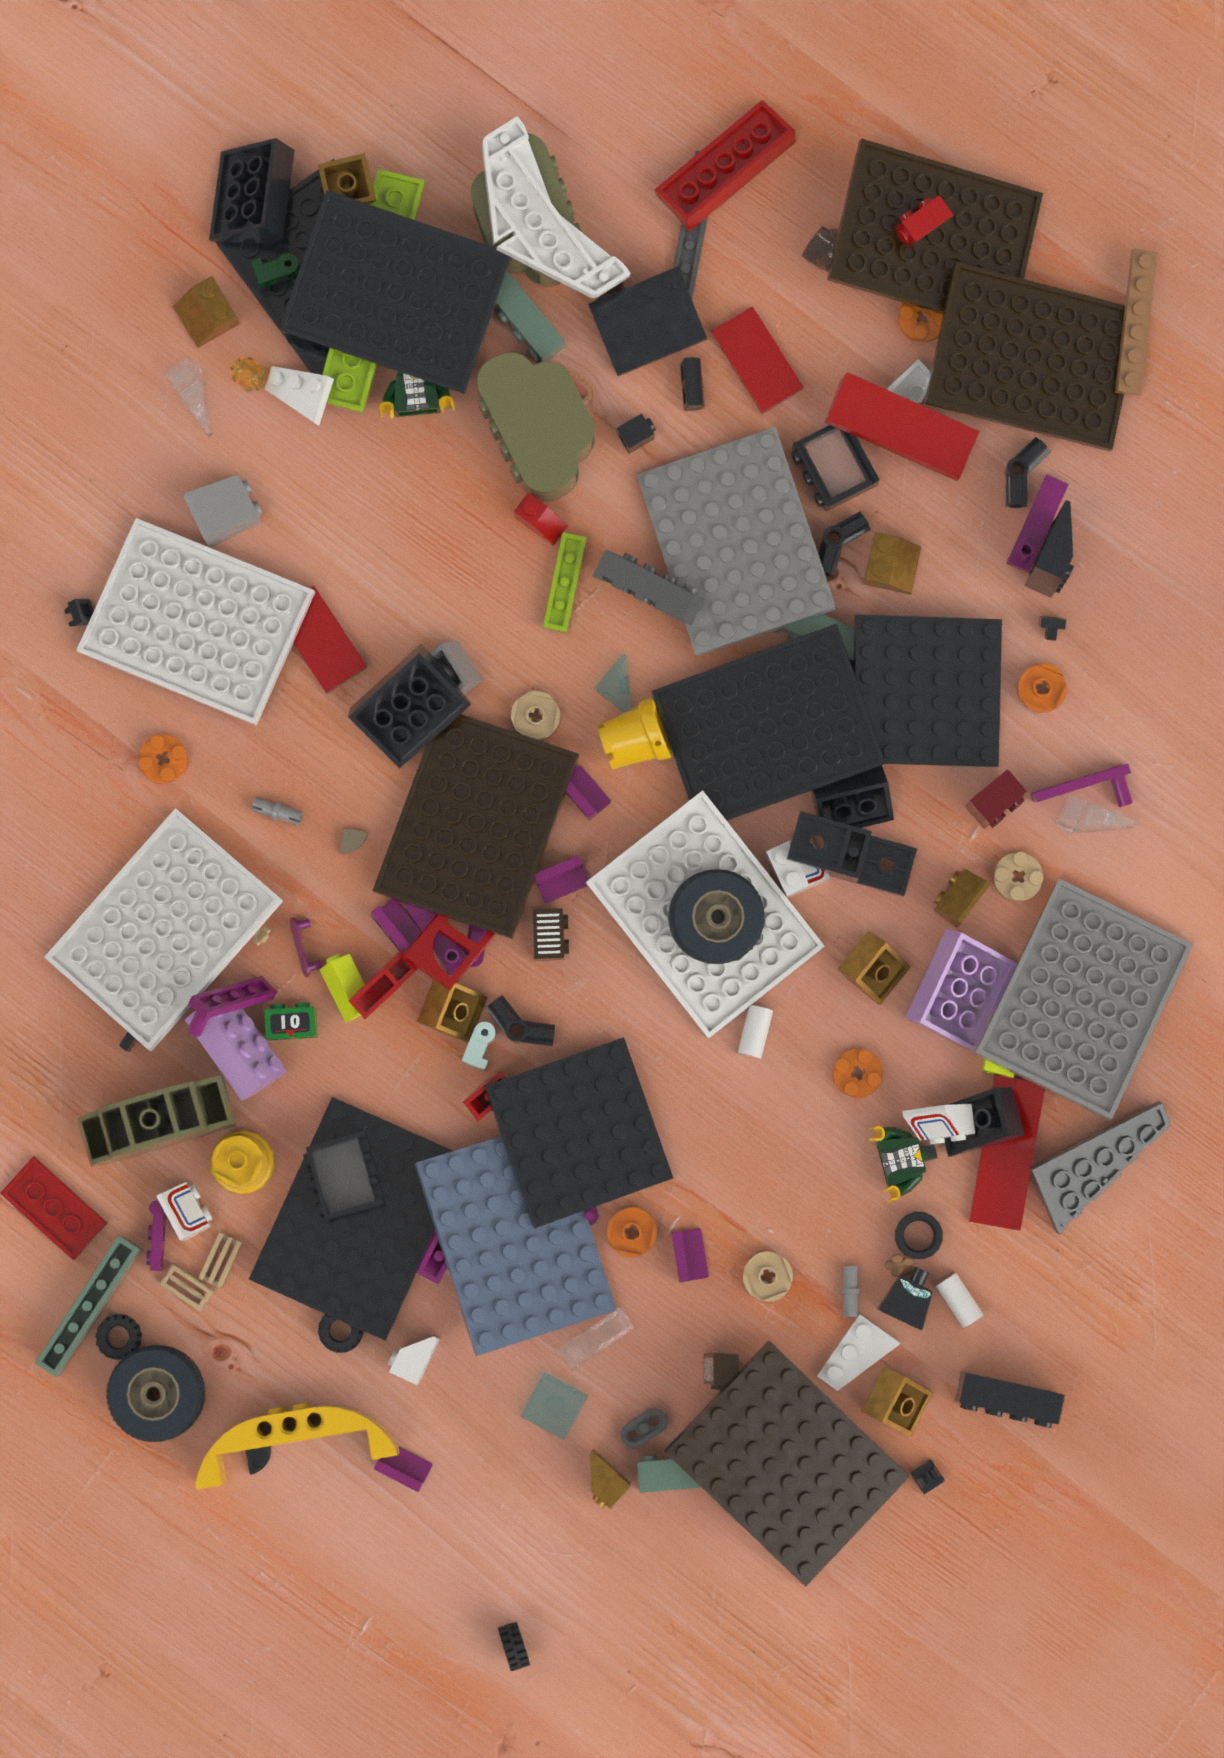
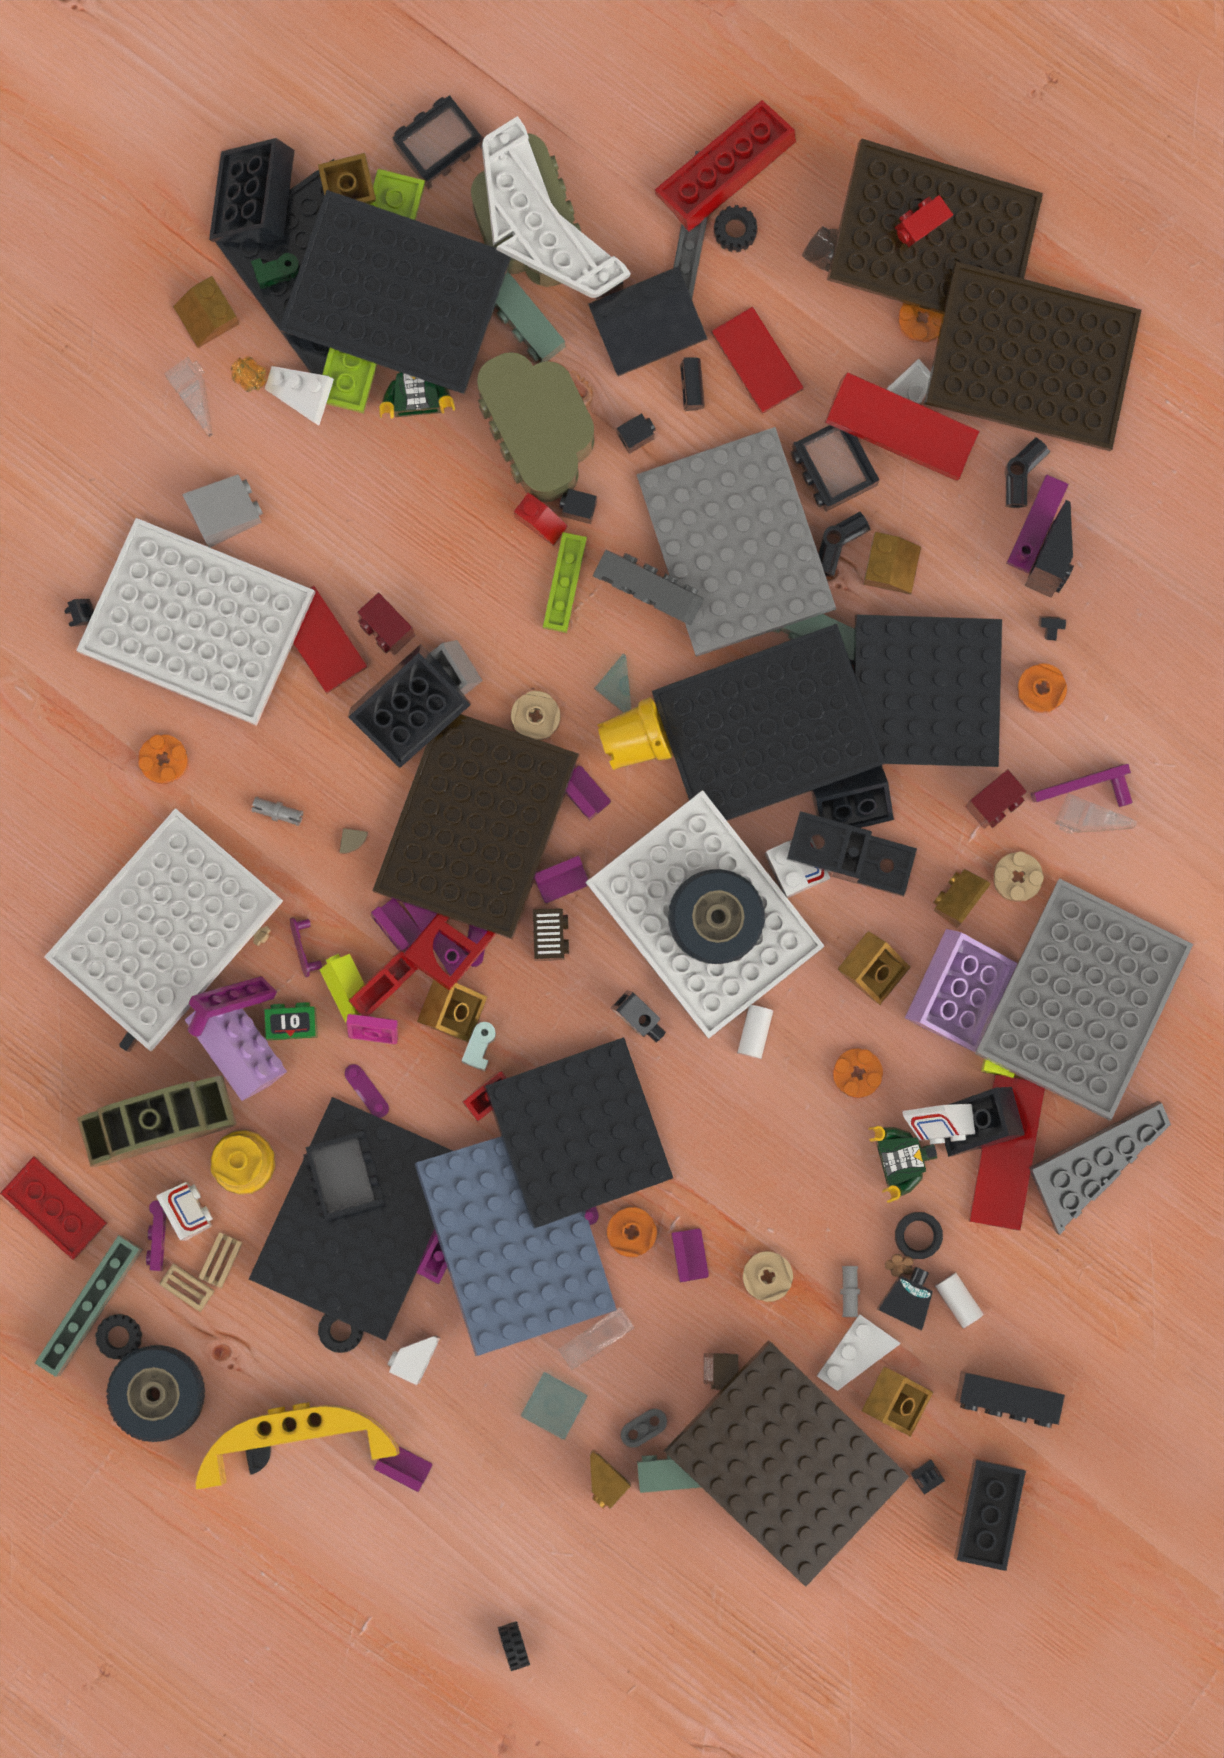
(366, 1091): none -> magenta piece
(372, 1029): none -> dark pink tile
(386, 624): none -> dark red brick
(437, 140): none -> window
(507, 1017): black piece -> none
(578, 506): none -> black brick
(630, 1008): none -> torso
(742, 215): none -> black tyre
(989, 1514): none -> black brick
(1136, 322): medium nougat plate -> none

